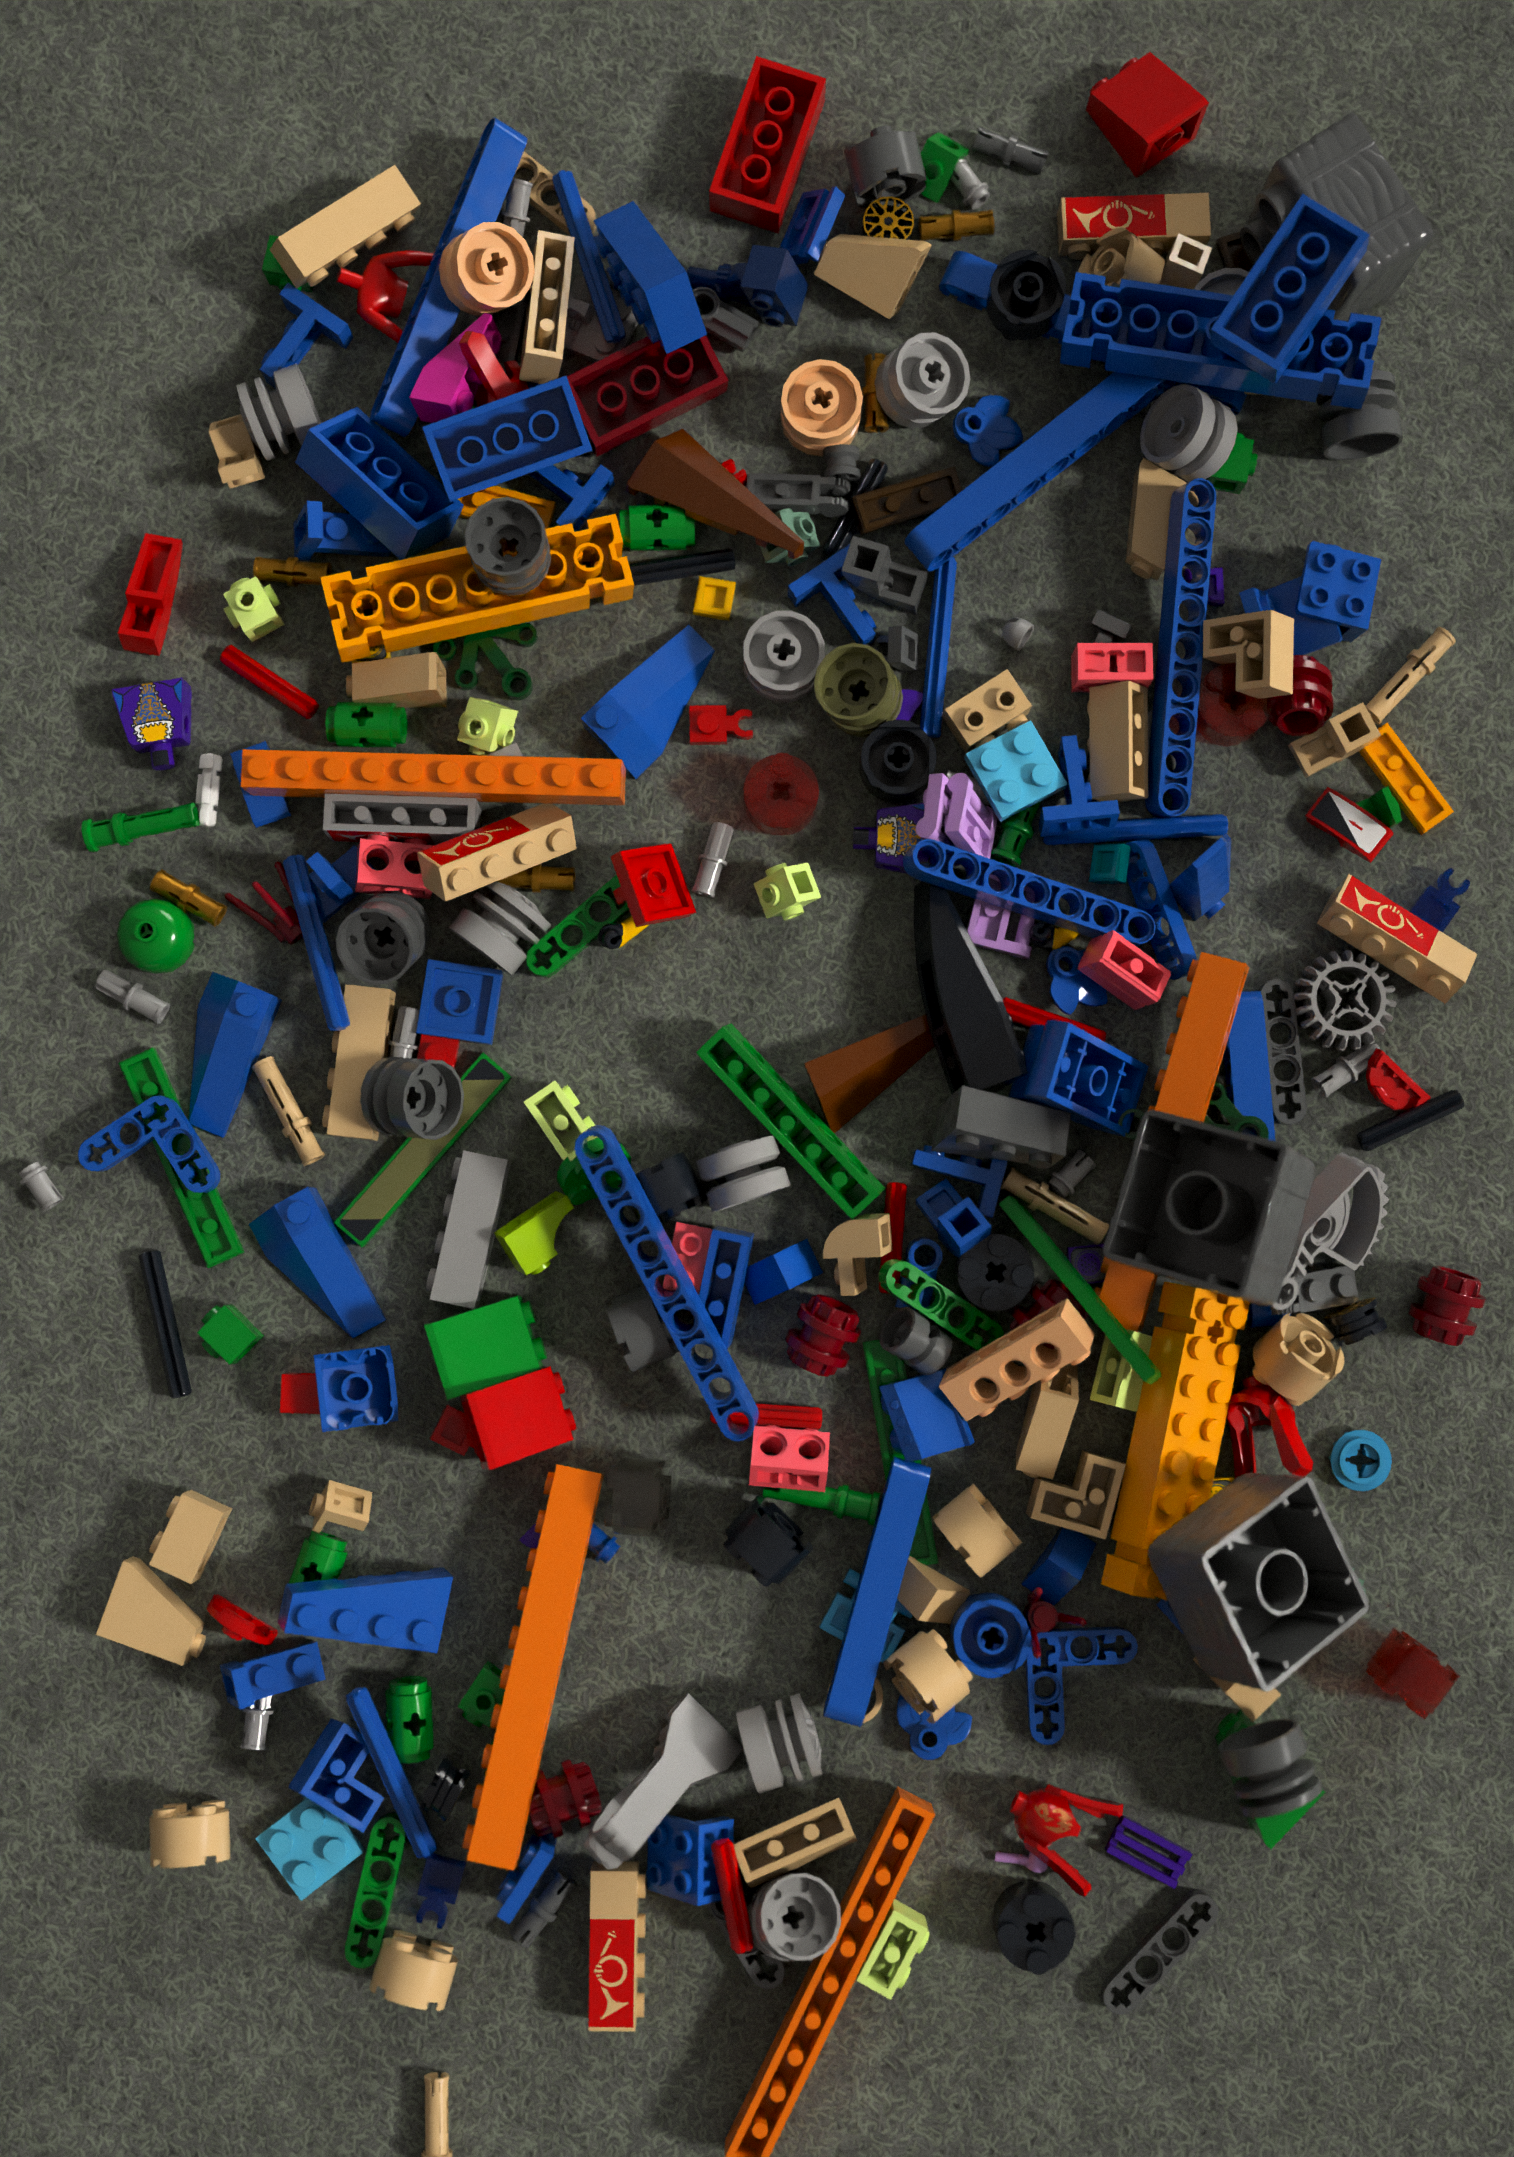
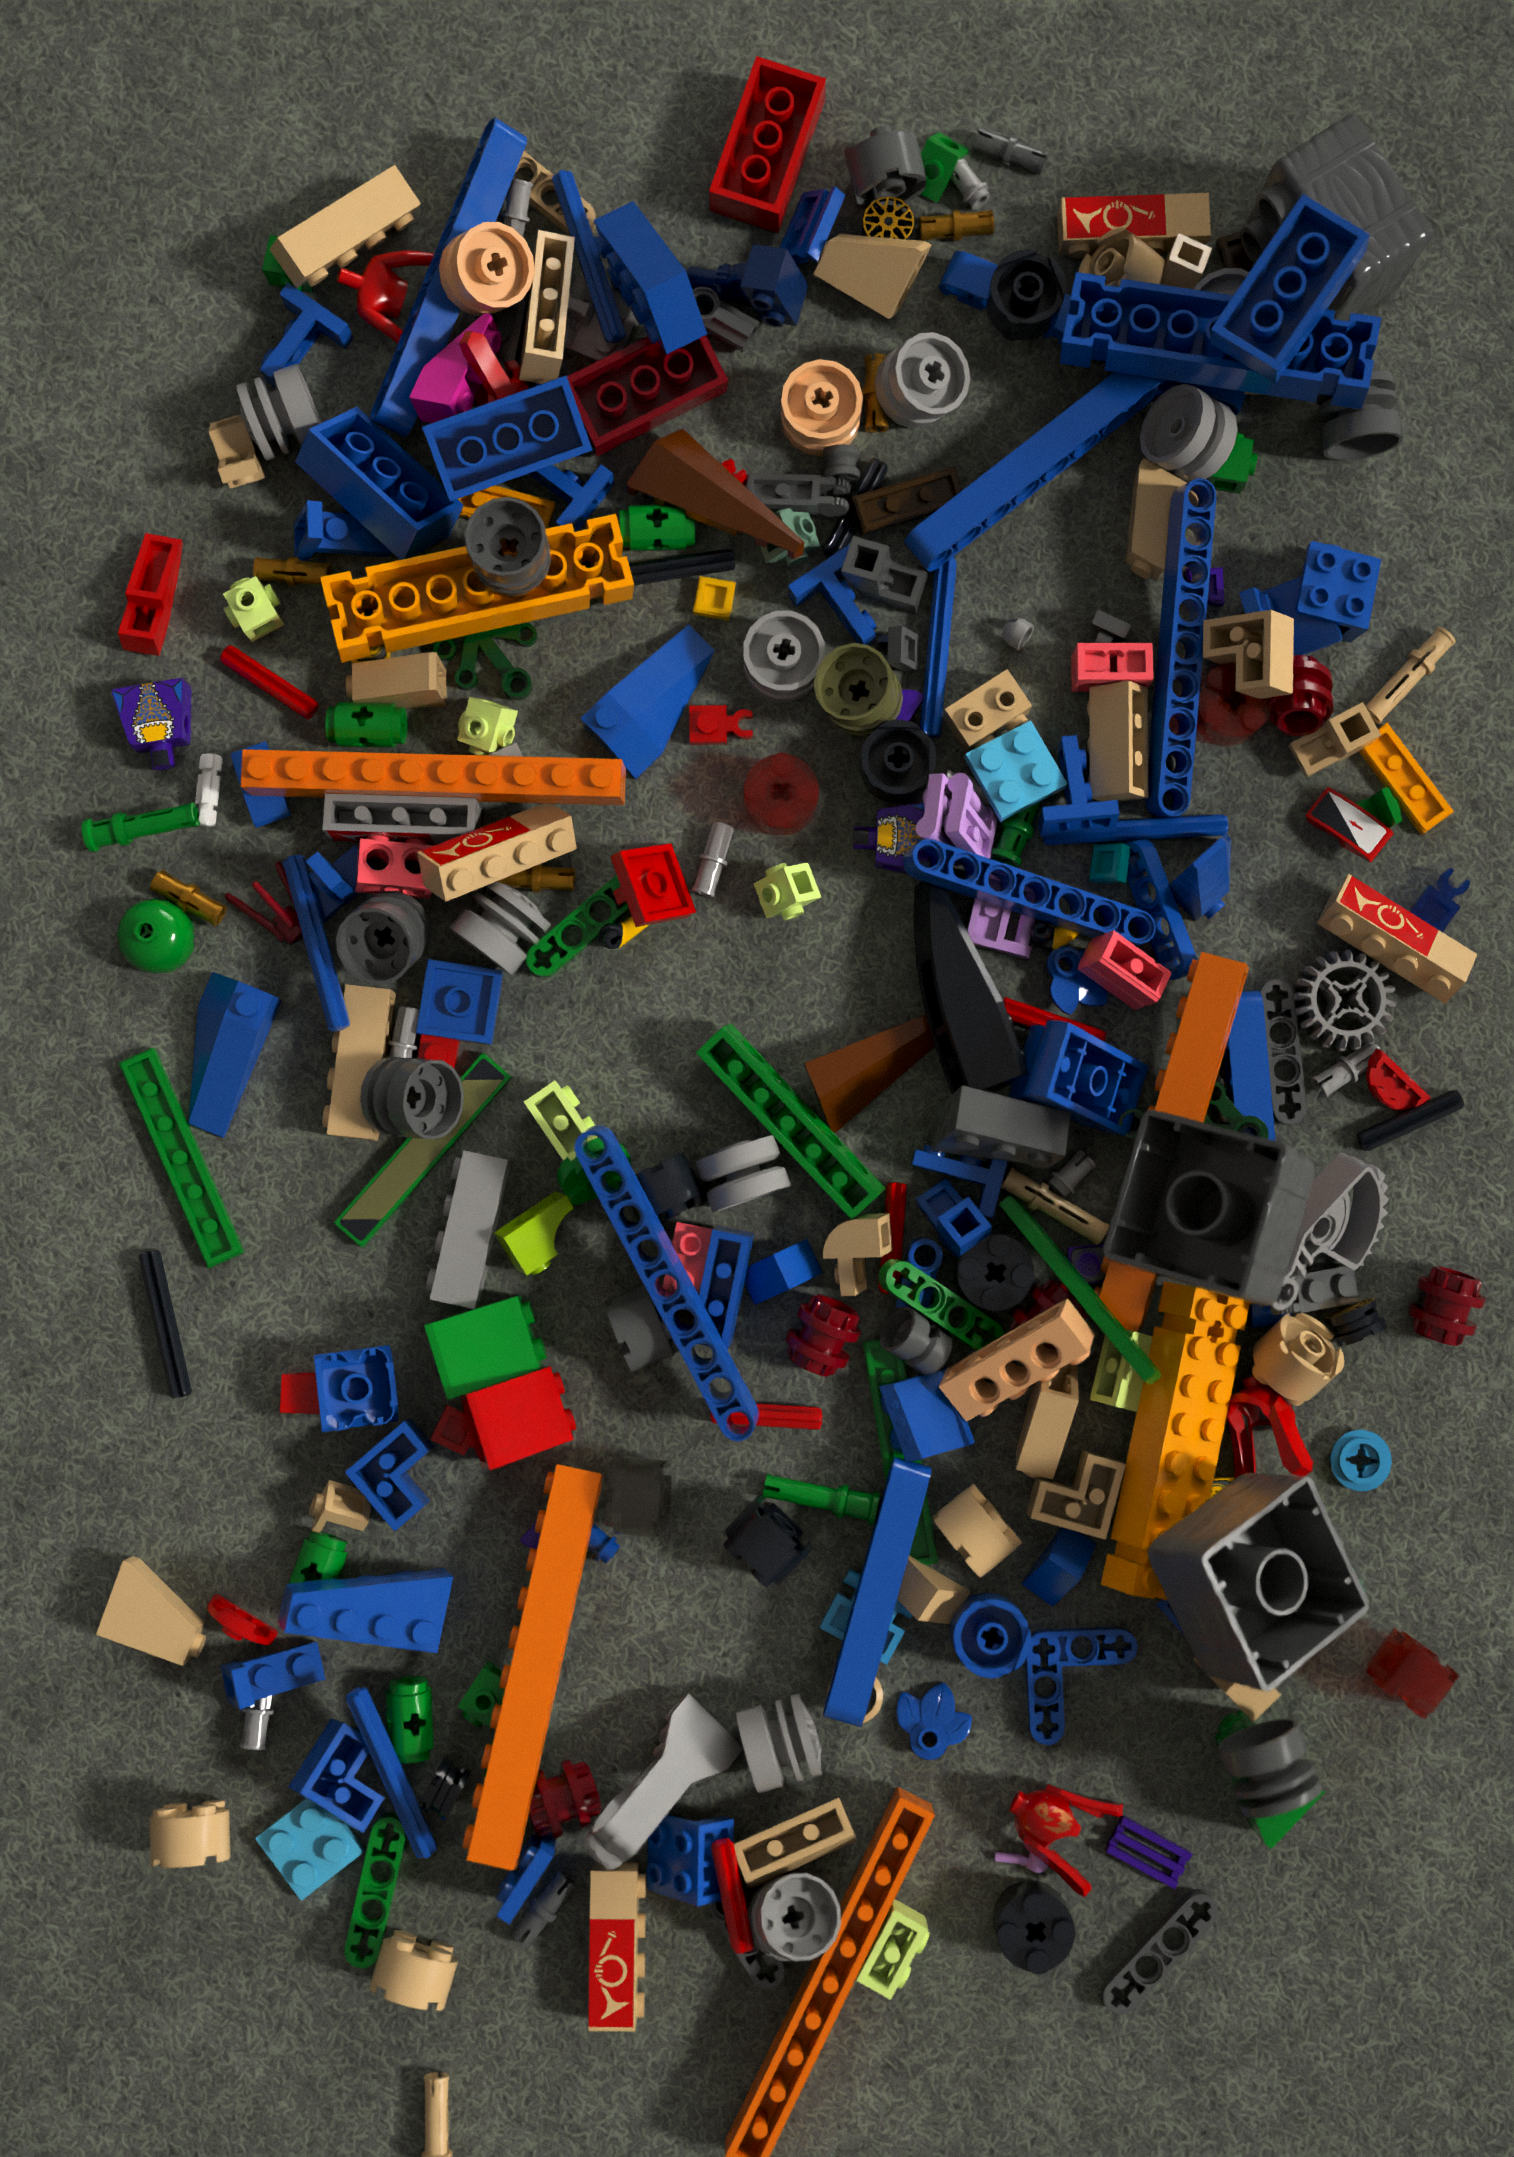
(41, 1186): light grey pin -> none
(132, 996): light grey axle -> none
(163, 1133): blue beam -> none
(189, 1536): tan brick -> none
(228, 1333): green brick -> none
(295, 1124): tan pin -> none
(312, 1253): blue wedge -> none
(384, 1476): none -> blue brick
(440, 1884): clear blue plate -> none
(788, 1467): coral brick -> none
(929, 1675): tan brick -> none
(993, 431): blue plate -> none
(1043, 1617): dark red plant -> none
(1146, 112): red slope -> none

